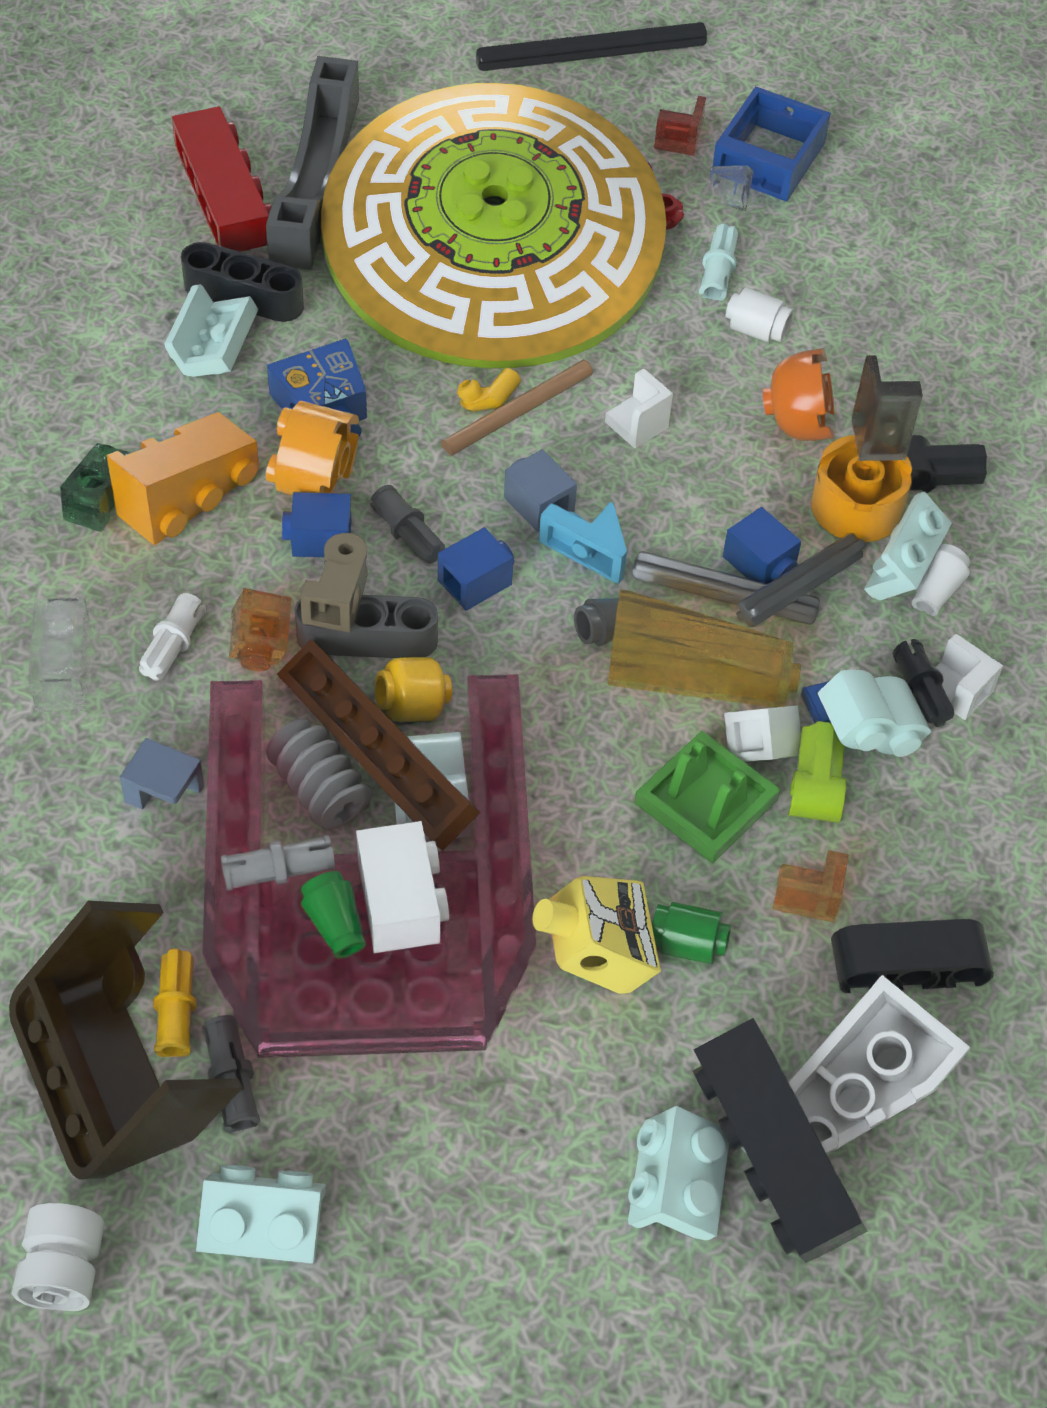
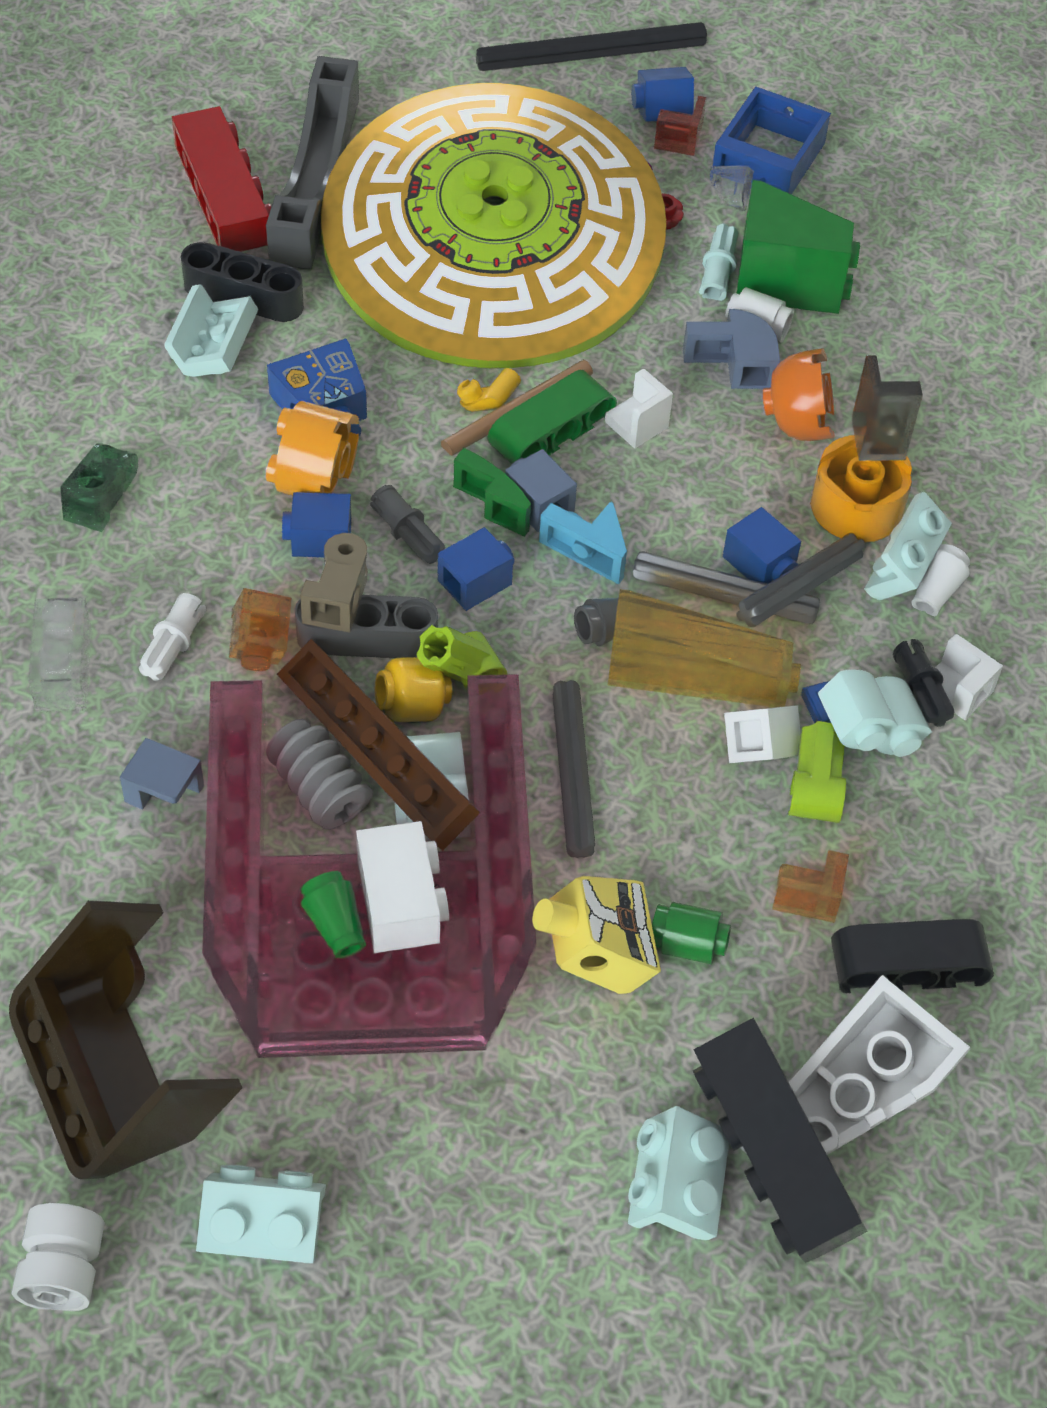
(174, 1004): yellow axle -> none
(181, 476): light orange wedge -> none
(229, 1063): dark grey pin -> none
(277, 862): light grey pin -> none
(458, 654): none -> lime piece
(502, 497): none -> green slope
(551, 417): none -> green beam
(573, 769): none -> dark grey axle
(663, 89): none -> blue brick
(707, 796): bright green plate -> none
(742, 342): none -> sand blue brick
(796, 251): none -> green slope
(945, 464): black piece -> none

